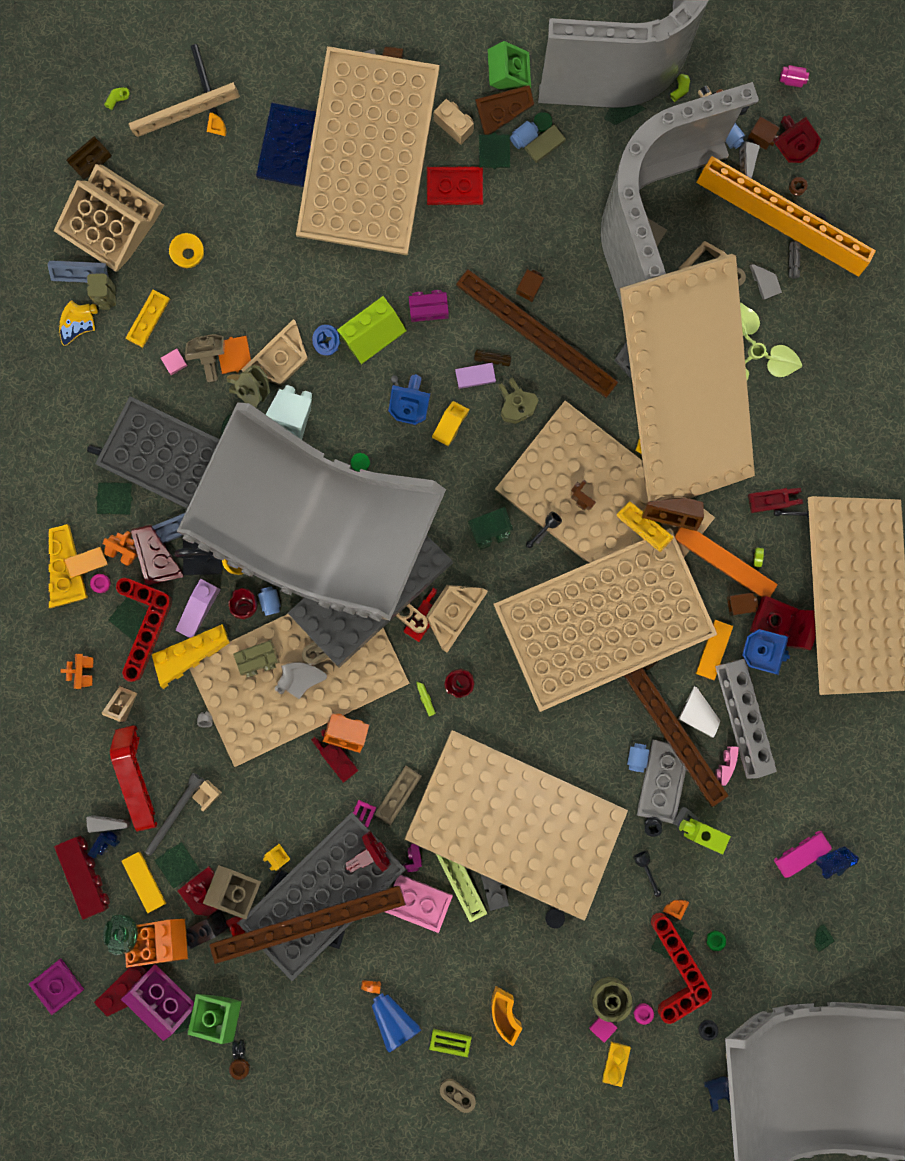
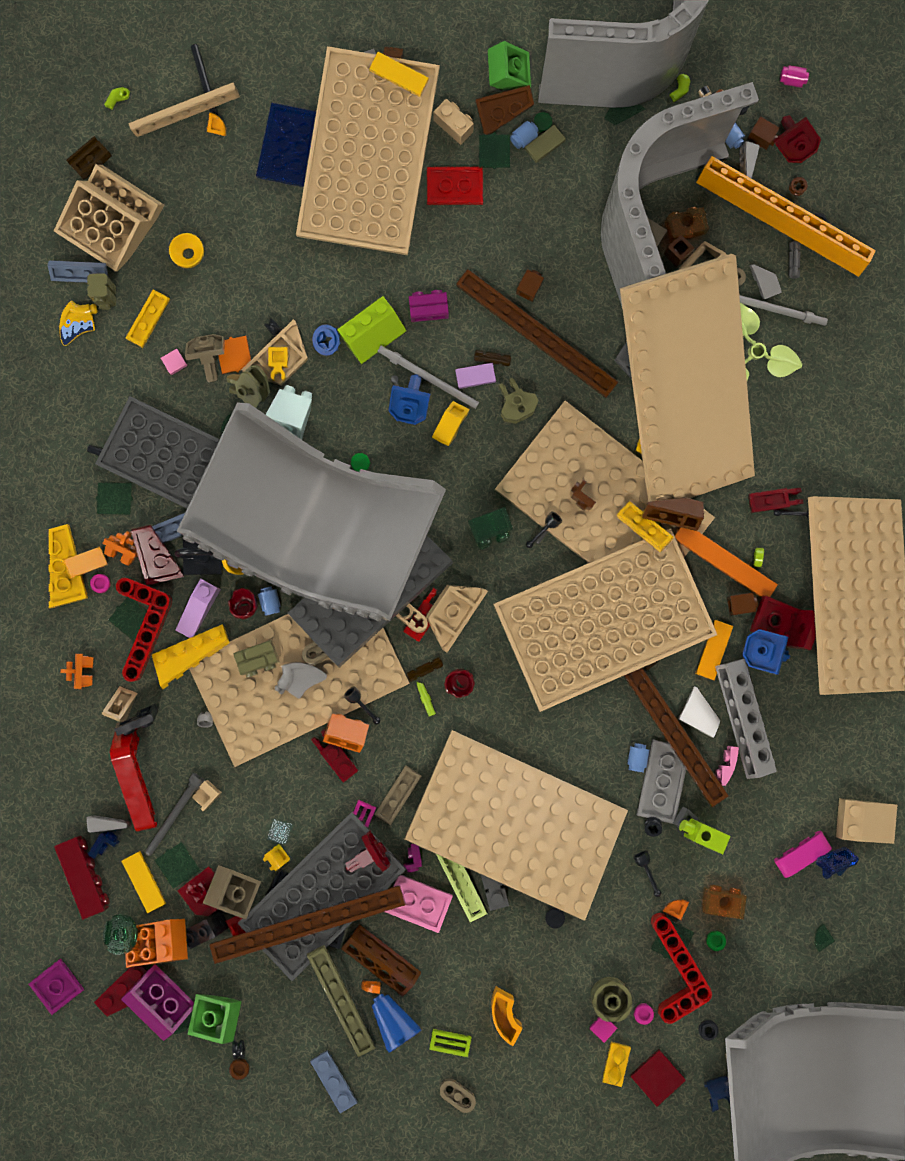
(142, 718): none -> black plate
(273, 327): none -> black bush
(278, 360): none -> yellow plate
(279, 832): none -> clear light blue slope
(333, 1081): none -> sand blue plate
(341, 1000): none -> olive tile
(353, 696): none -> black hinge
(383, 959): none -> reddish brown fence
(396, 358): none -> light grey bar
(399, 74): none -> yellow tile
(424, 669): none -> dark brown axle
(657, 1077): none -> dark red tile
(679, 250): none -> reddish brown brick
(696, 219): none -> clear orange brick
(734, 908): none -> clear orange brick
(807, 317): none -> light grey bar
(866, 821): none -> tan slope

